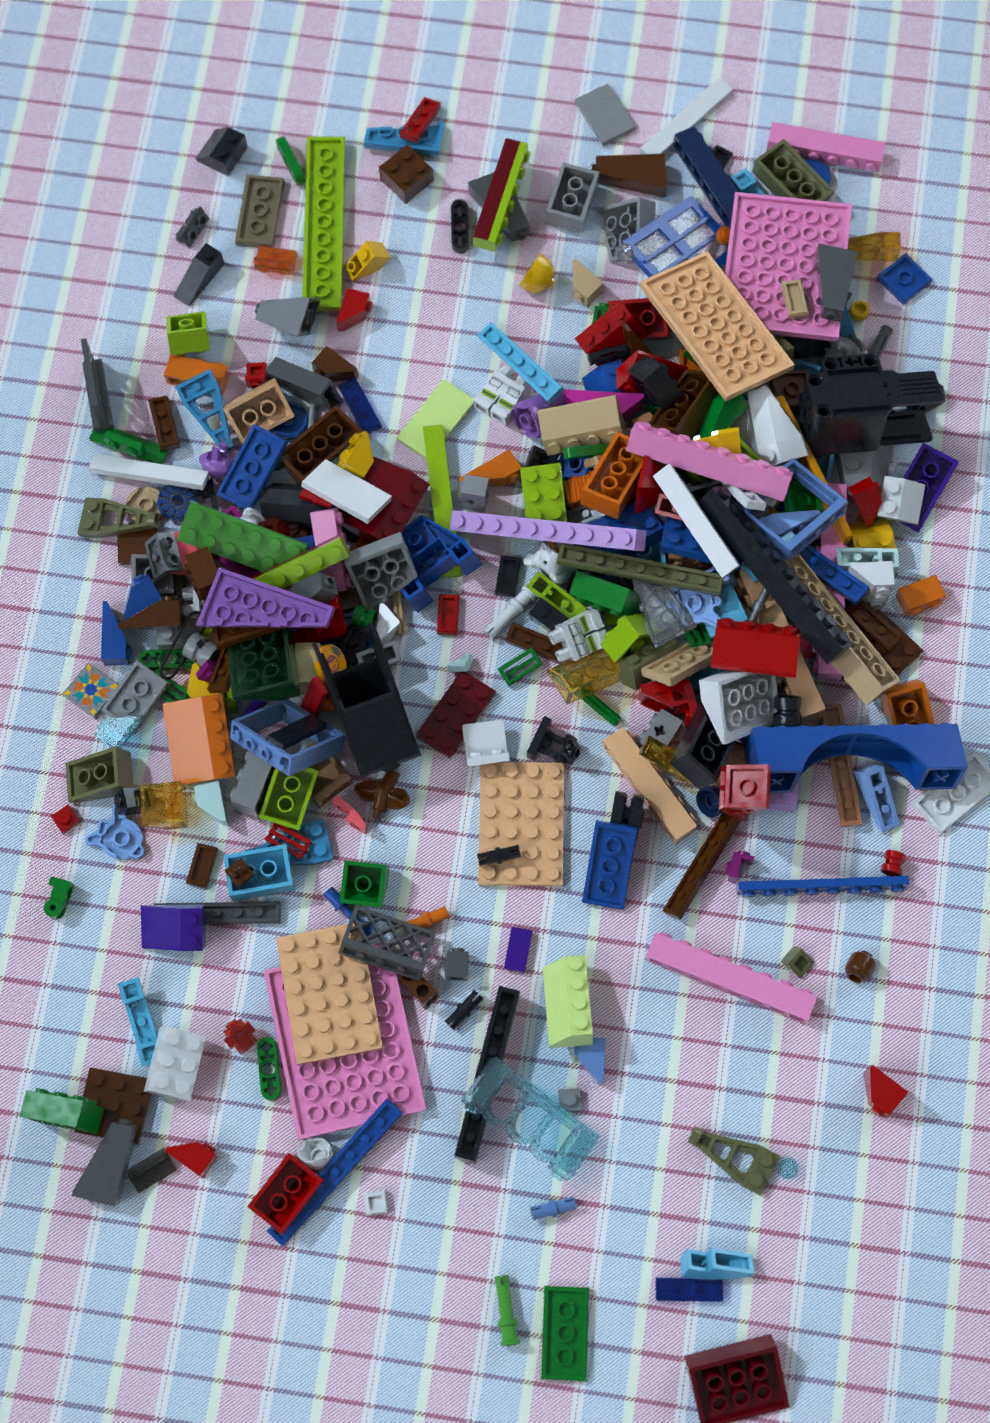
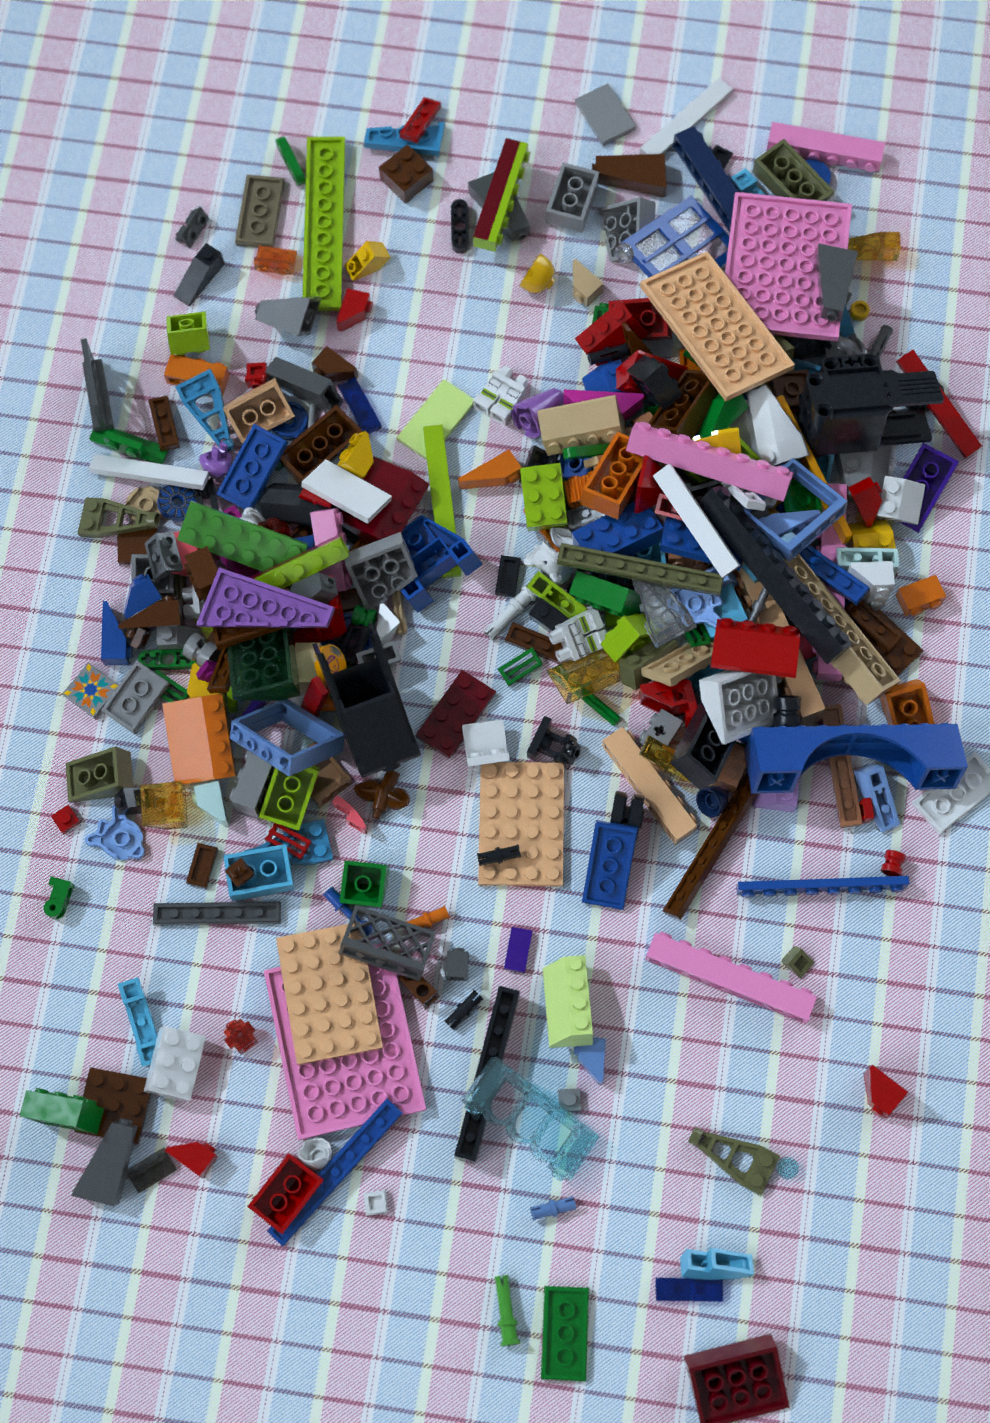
(117, 730): clear light blue slope -> none
(140, 636): none -> reddish brown tile
(172, 646): black piece -> none
(173, 927): dark purple slope -> none
(223, 150): black slope -> none
(272, 1052): green beam -> none
(297, 731): black tile -> none
(448, 614): red tile -> none
(461, 665): light aqua tile -> none
(474, 493): light grey brick -> none
(520, 363): medium azure plate -> none
(548, 530): lavender brick -> none
(723, 235): orange plate -> none
(733, 867): magenta bracket -> none
(744, 789): bracket -> none
(794, 299): tan tile -> none
(860, 967): reddish brown head -> none
(866, 810): none -> red tile
(904, 279): blue tile -> none
(944, 412): none -> red tile

